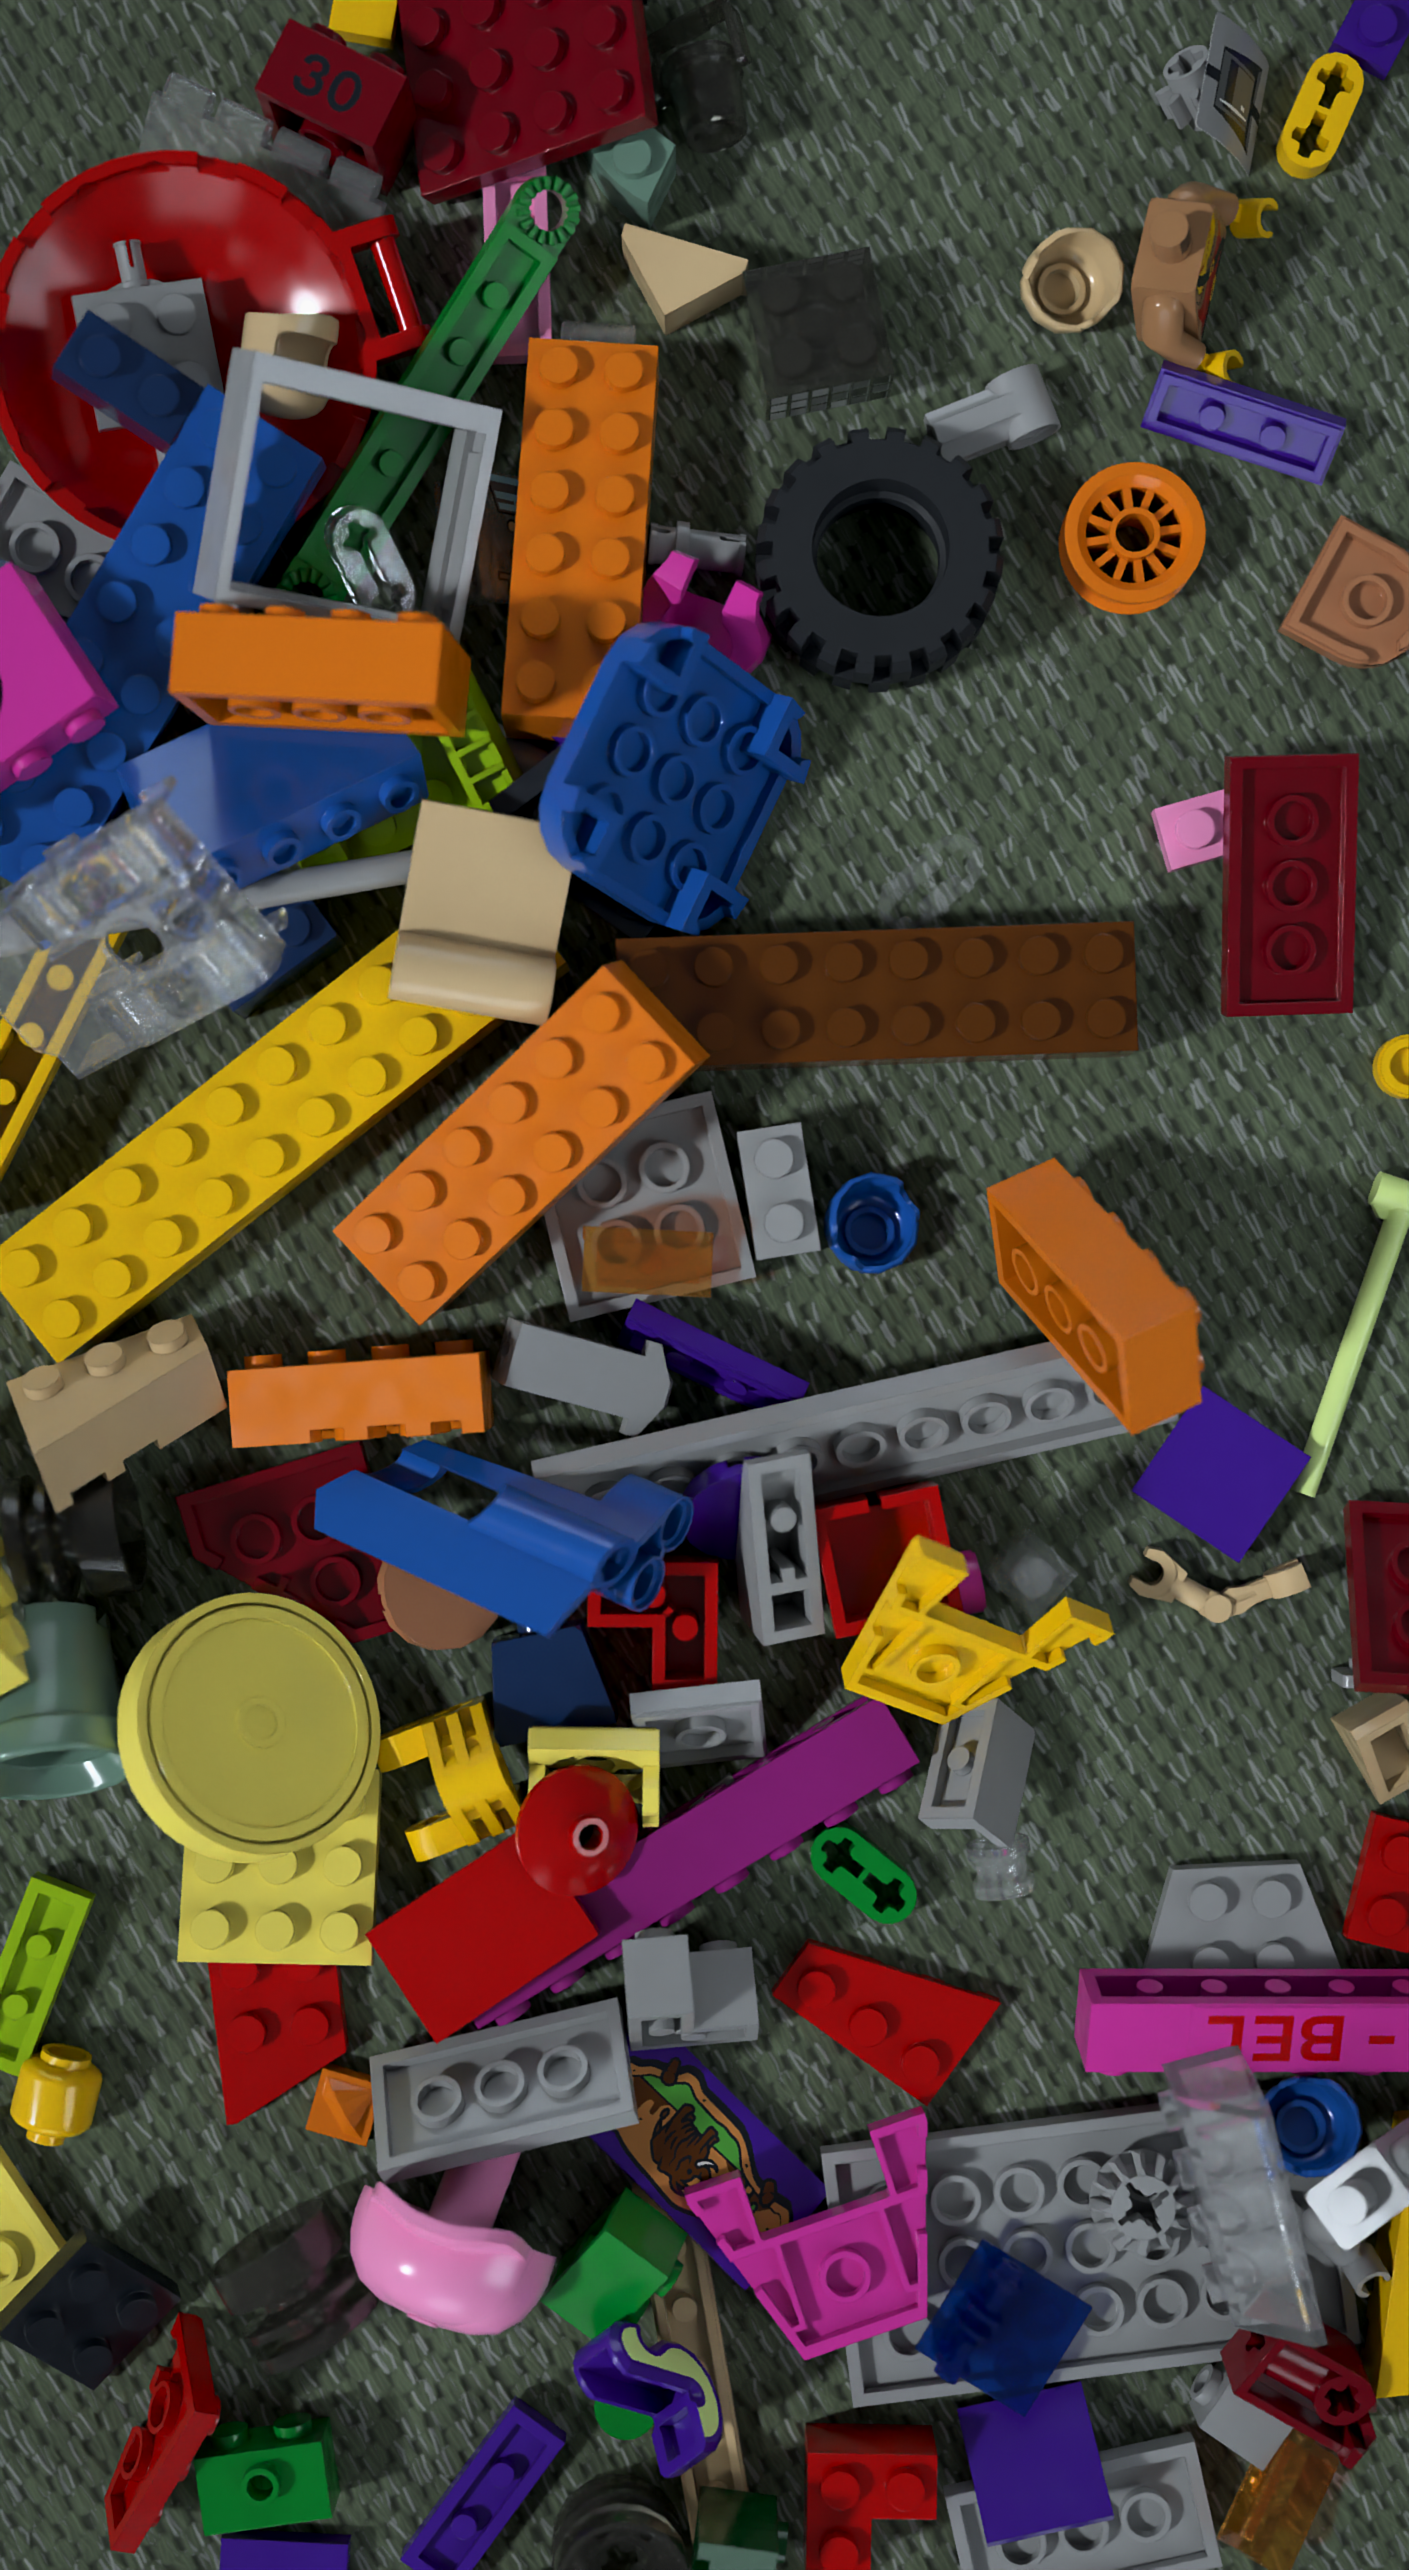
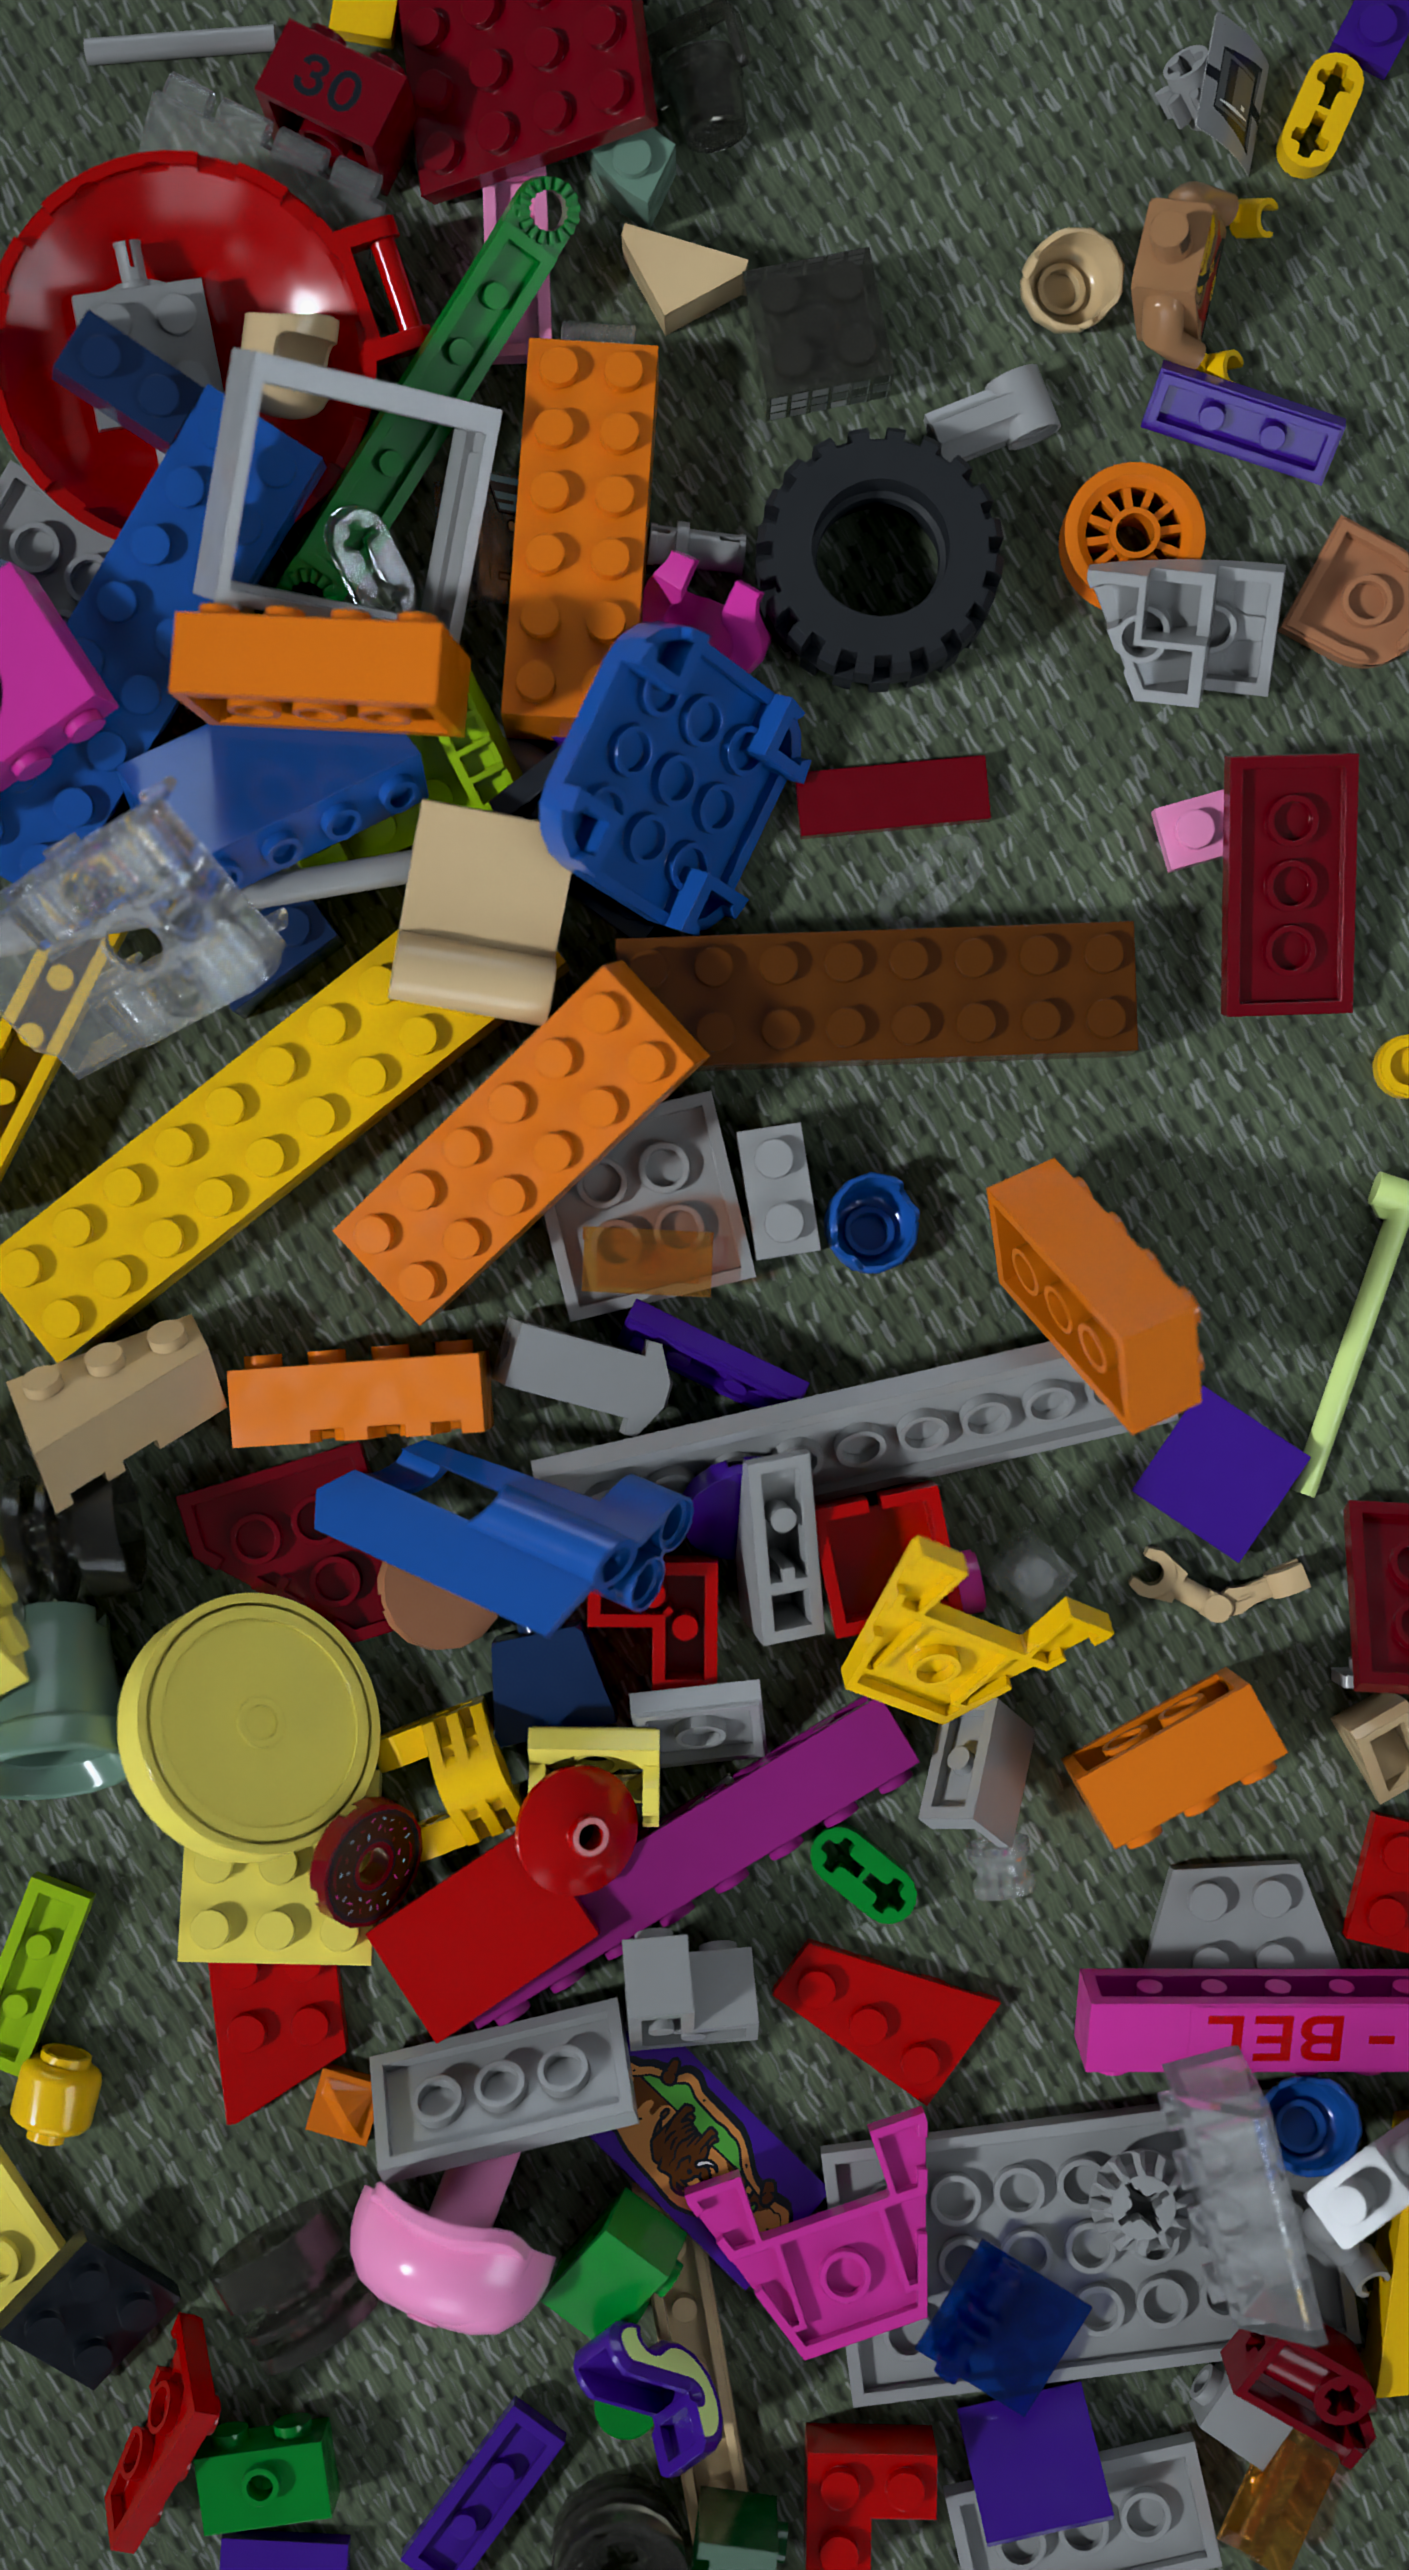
(180, 44): none -> light grey piece
(368, 1895): none -> tile
(893, 797): none -> dark red tile
(1175, 1758): none -> orange brick
(1191, 625): none -> light grey slope

